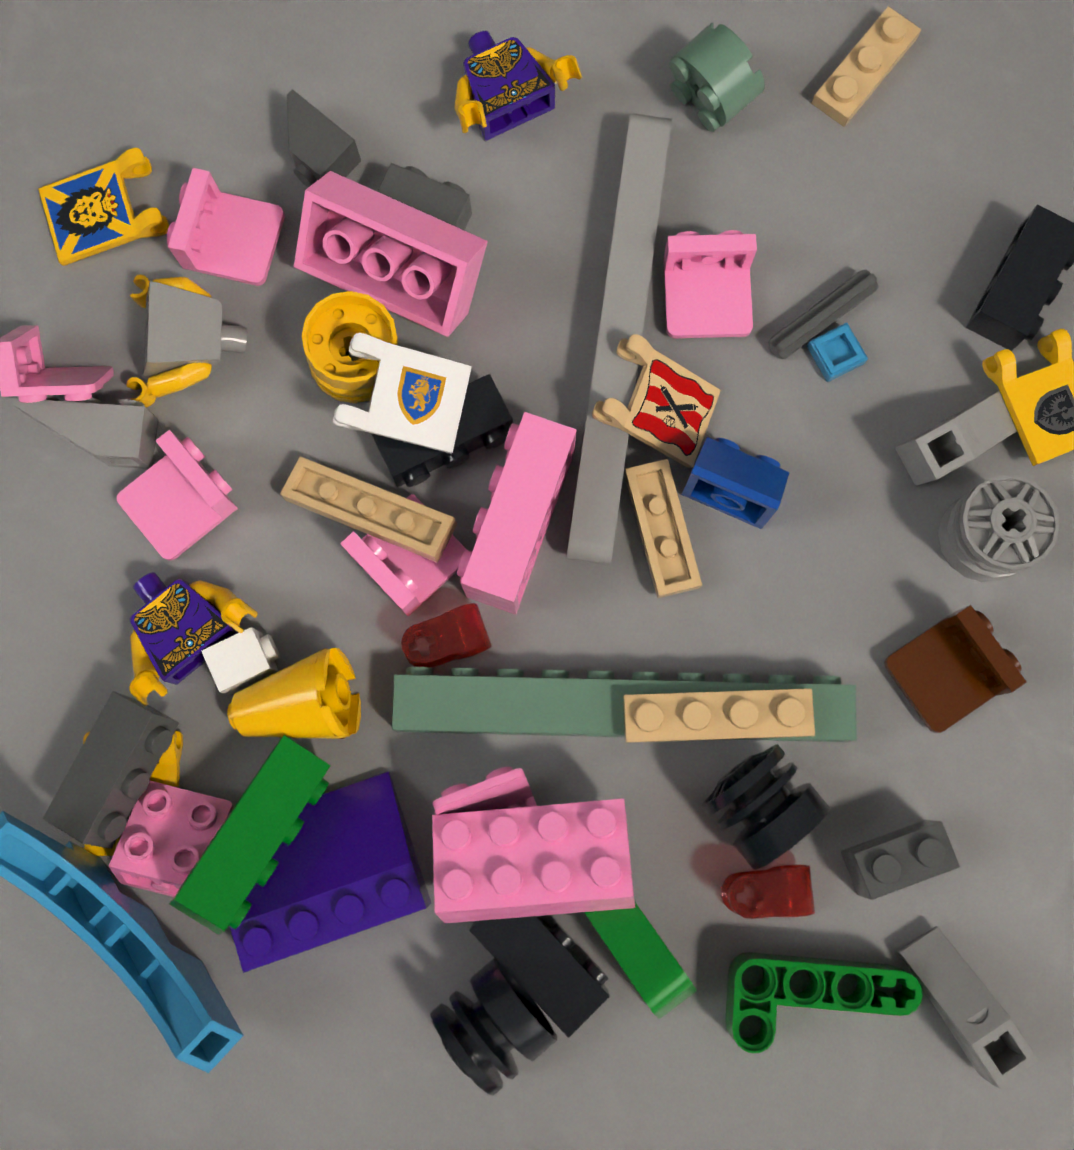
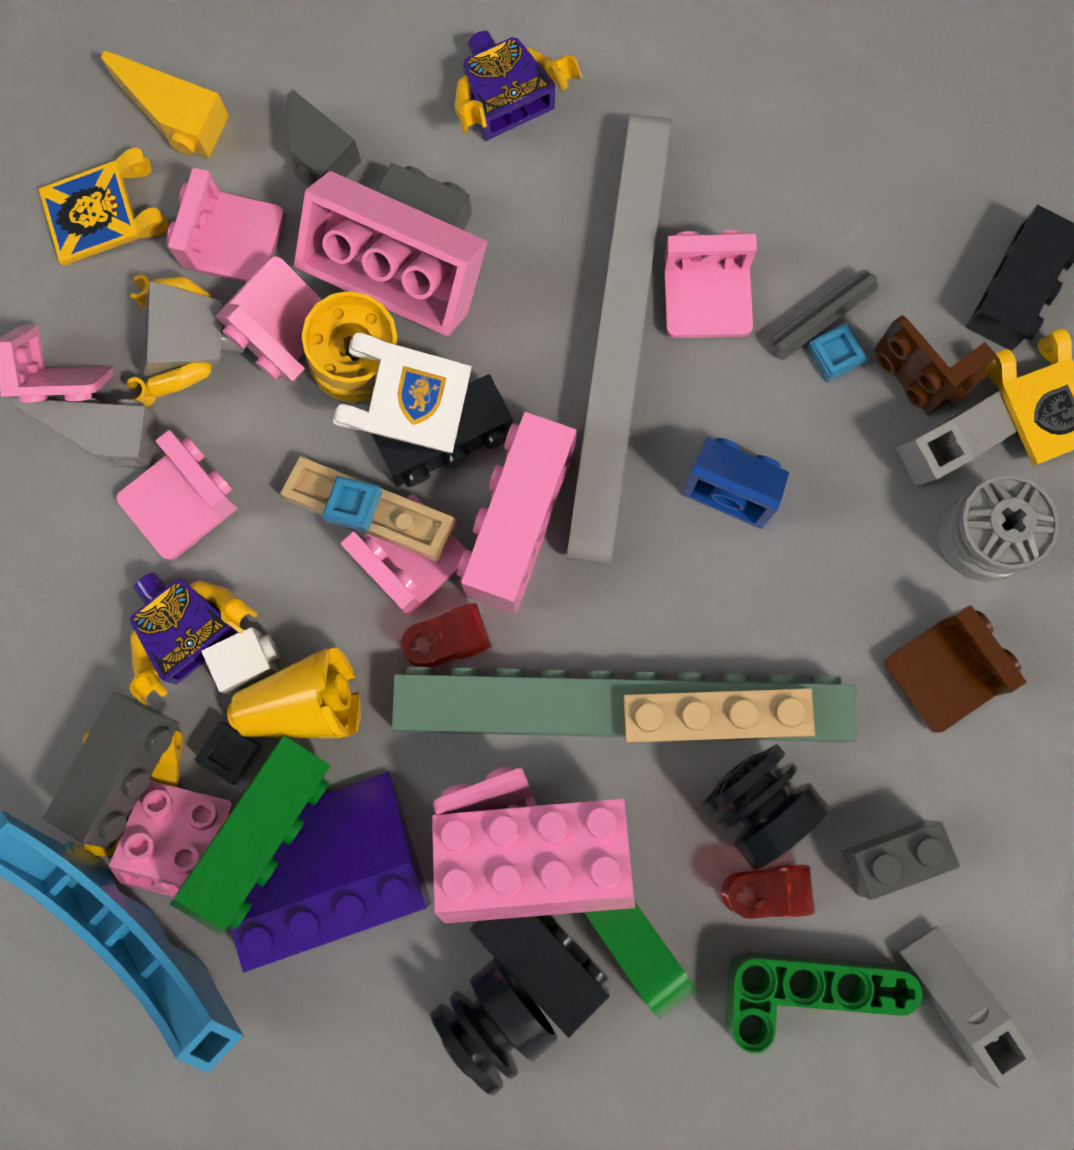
(180, 110): none -> yellow slope
(227, 753): none -> black plate
(270, 318): none -> bright pink bracket
(352, 504): none -> dark azure tile
(662, 528): tan plate -> none
(667, 405): tan flag -> none
(715, 76): sand green brick -> none
(866, 66): tan plate -> none
(923, 372): none -> reddish brown bracket

